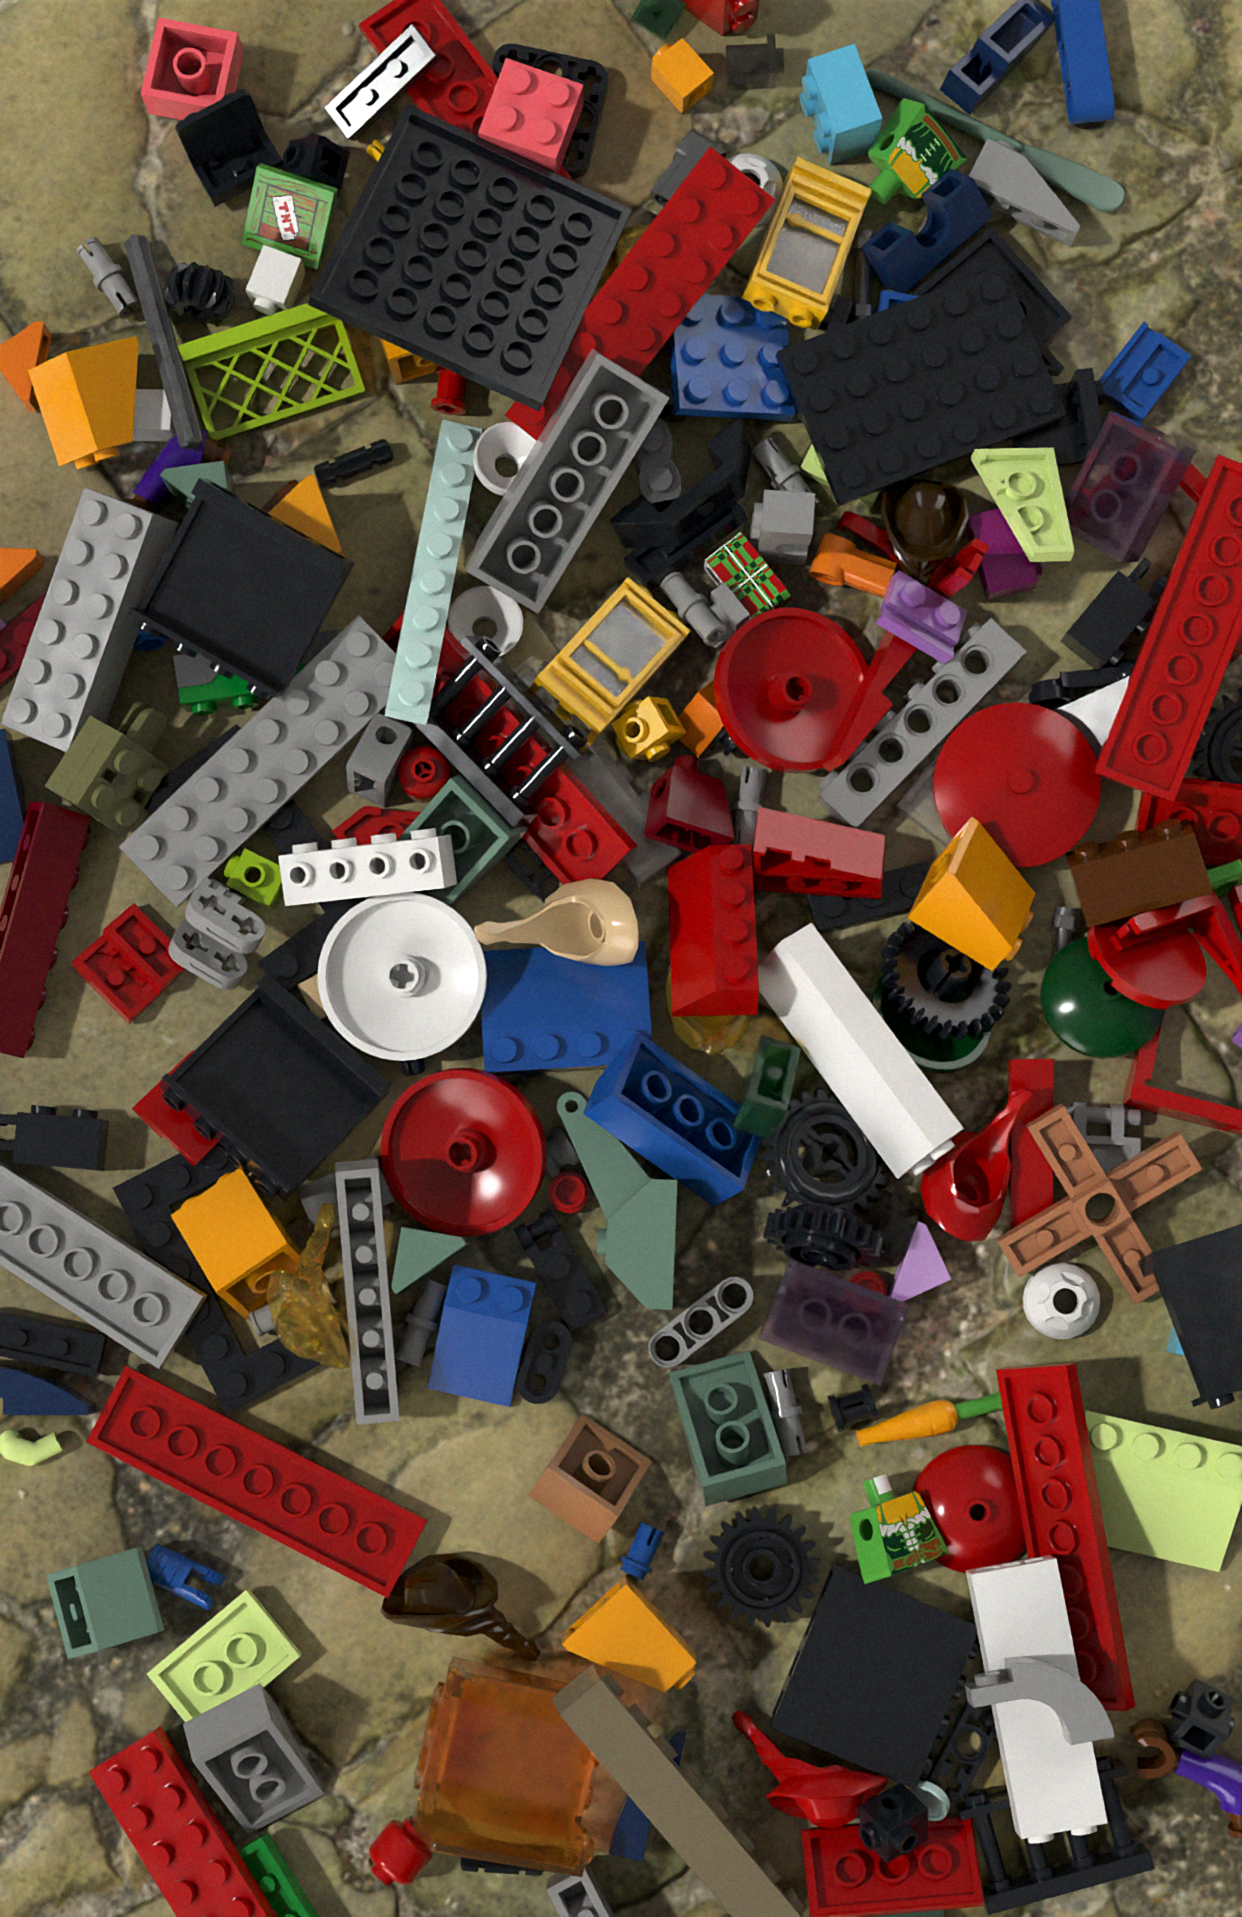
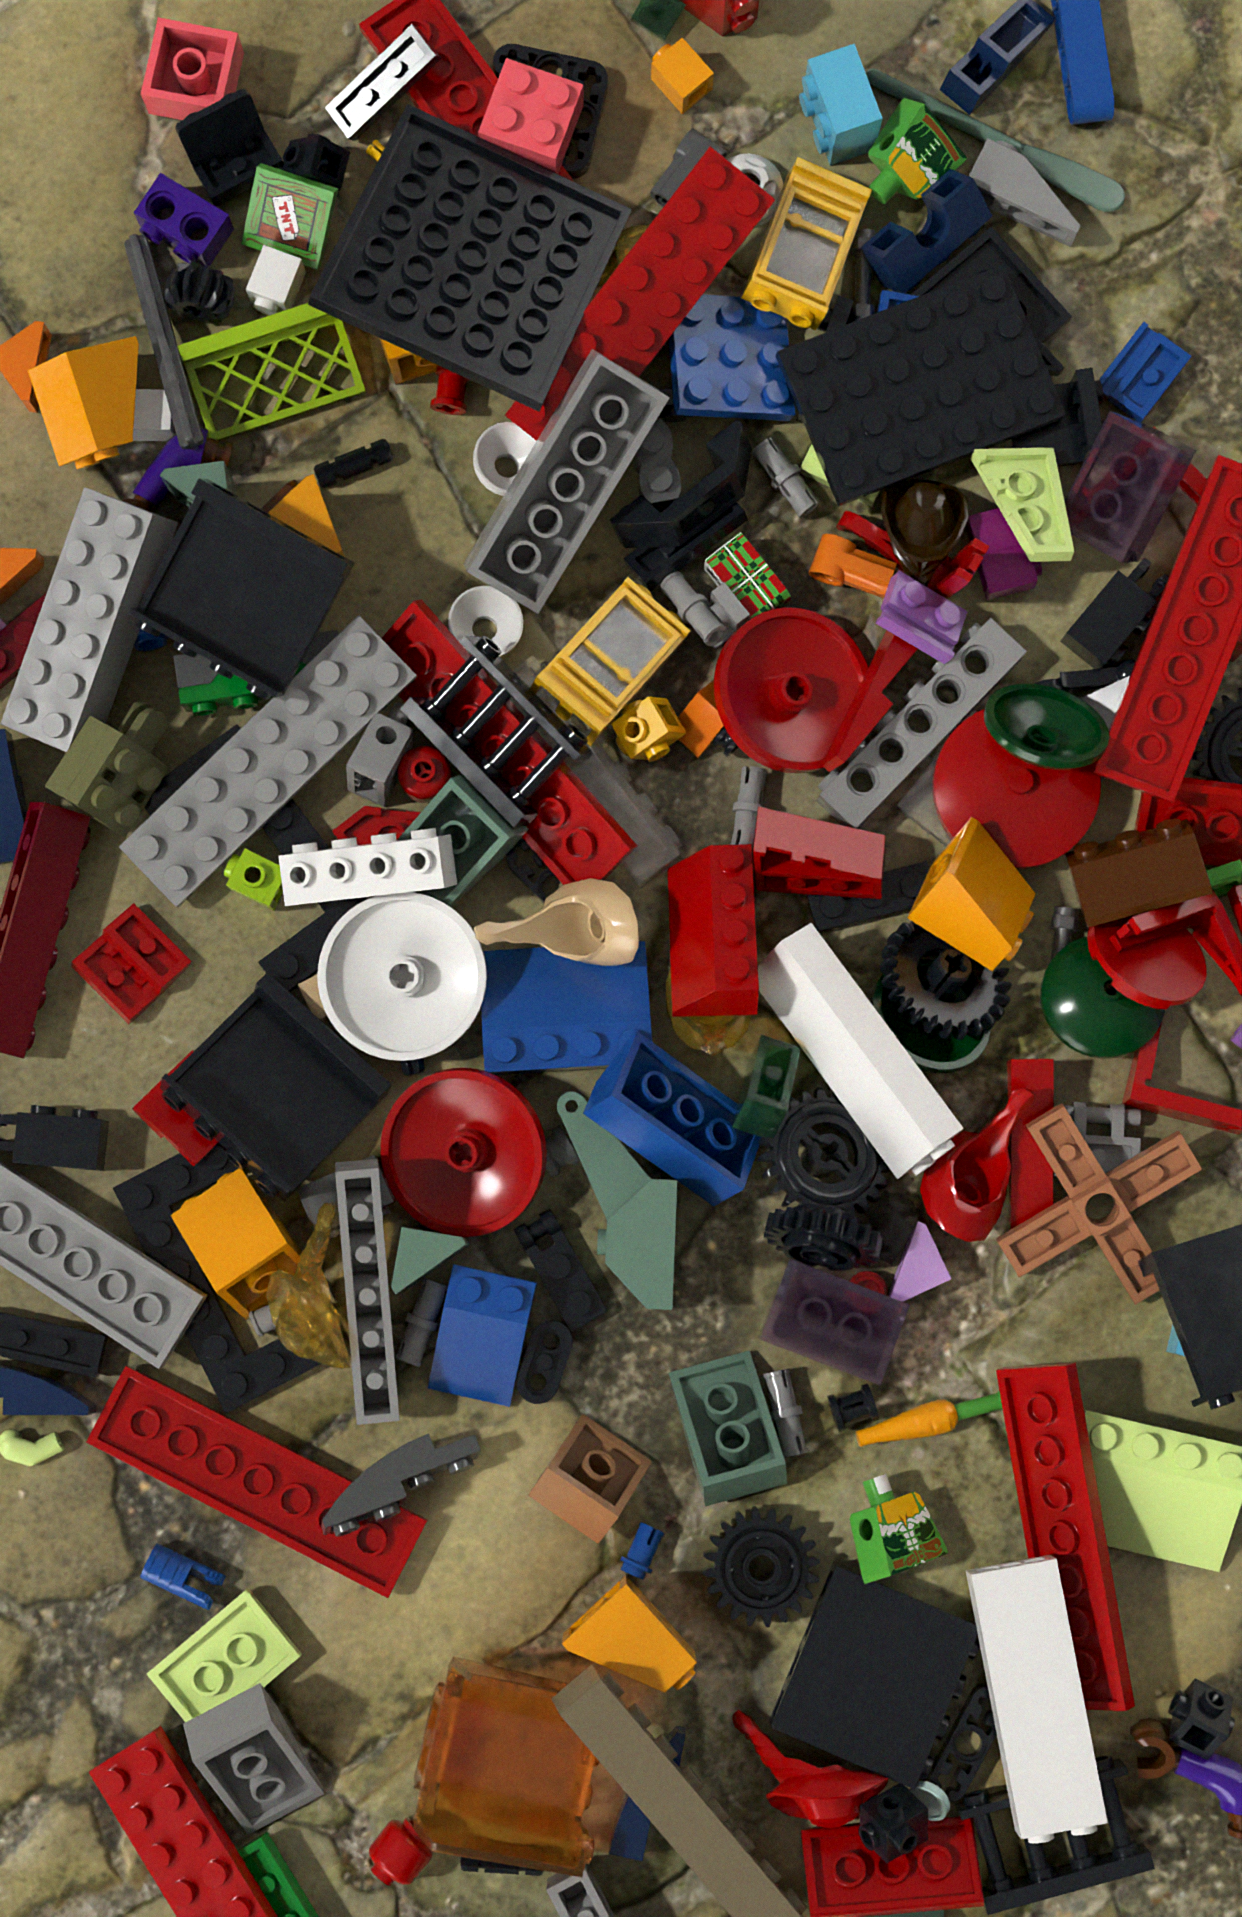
(105, 1602): sand green slope -> none
(109, 277): light grey pin -> none
(189, 215): none -> dark purple brick
(214, 927): light grey piece -> none
(380, 1486): none -> dark grey slope
(433, 574): light aqua plate -> none
(453, 1598): dark brown hat -> none
(569, 1192): red plate -> none
(688, 808): dark red torso -> none
(721, 1318): light grey beam -> none
(753, 65): clear smoke bracket -> none
(783, 526): light grey arch -> none
(956, 1483): red dish -> none
(1039, 1297): white piece -> none
(1046, 726): none -> dark green dish
(1076, 1706): light grey arch -> none

